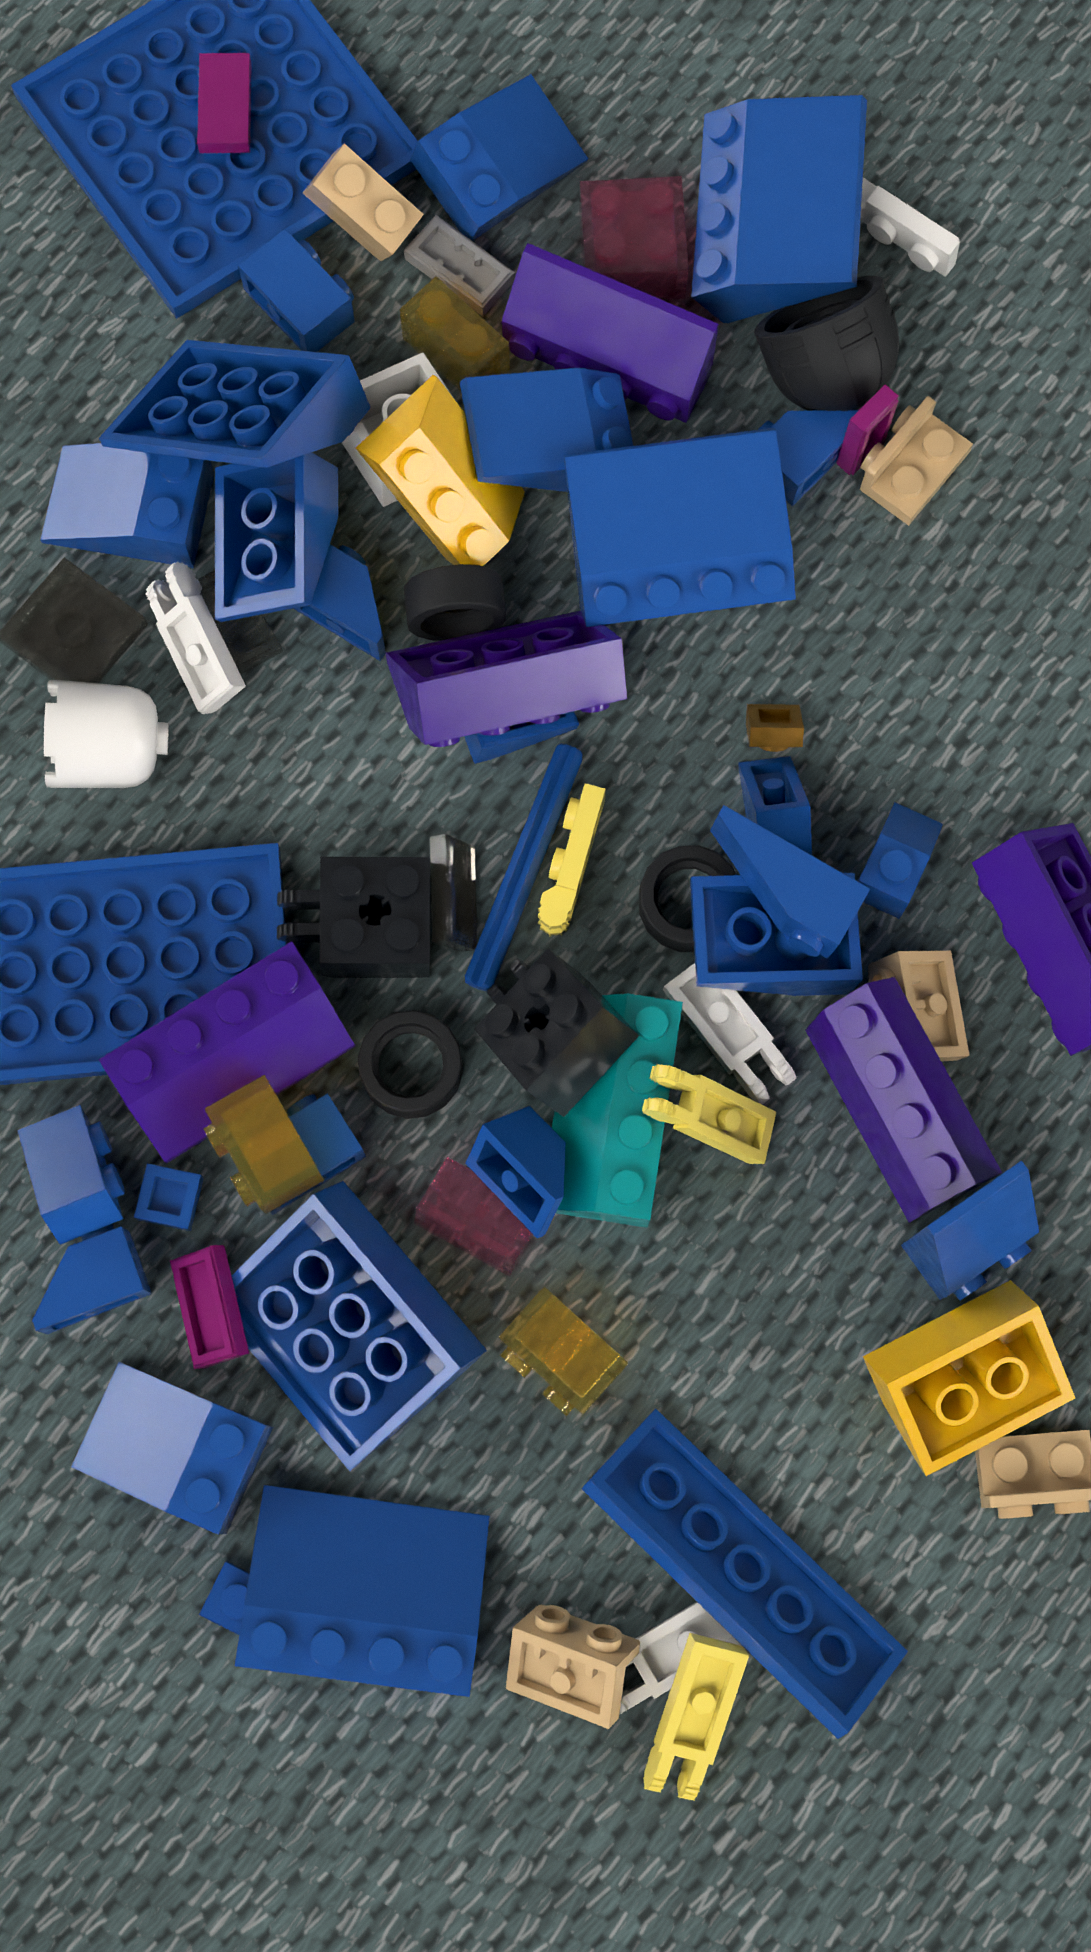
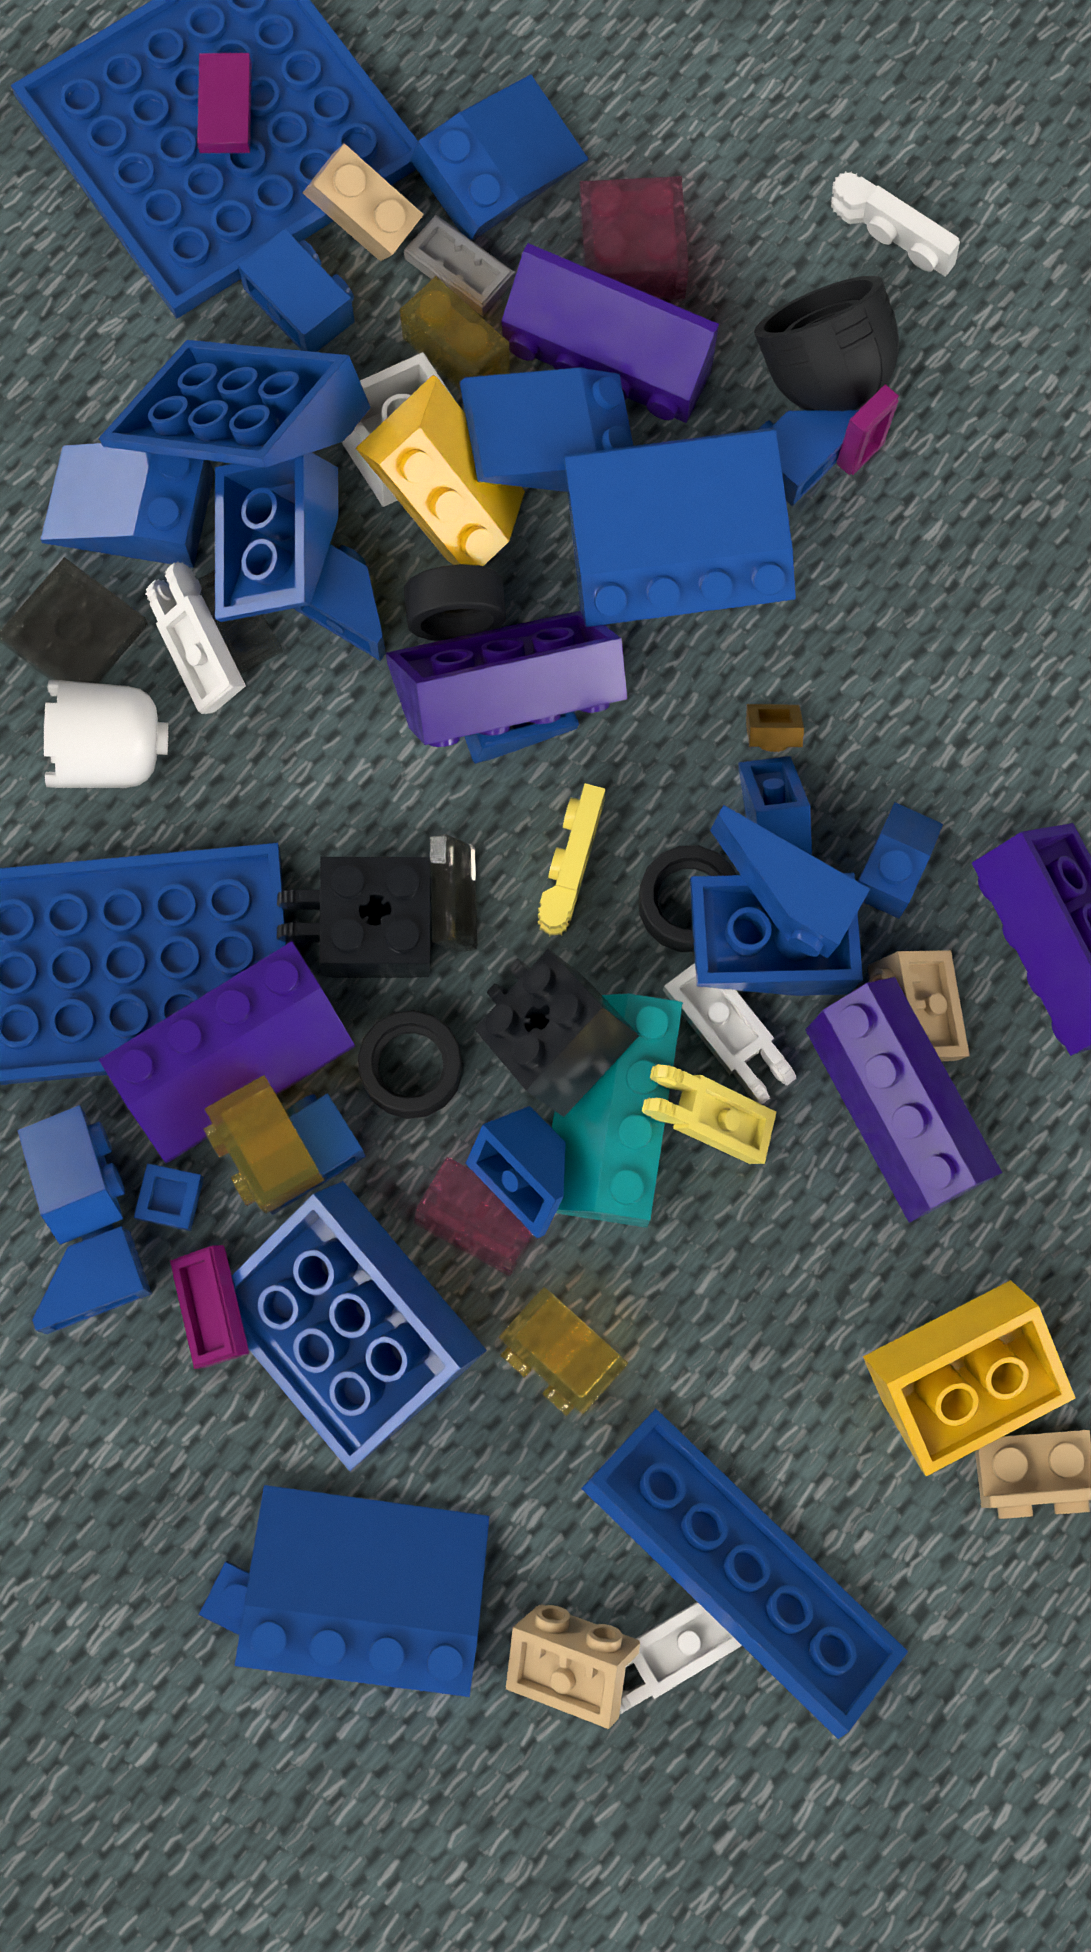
(172, 1448): slope -> none
(523, 867): blue axle -> none
(696, 1713): light yellow hinge -> none
(778, 203): blue slope -> none
(913, 462): tan bracket -> none
(976, 1235): blue slope -> none

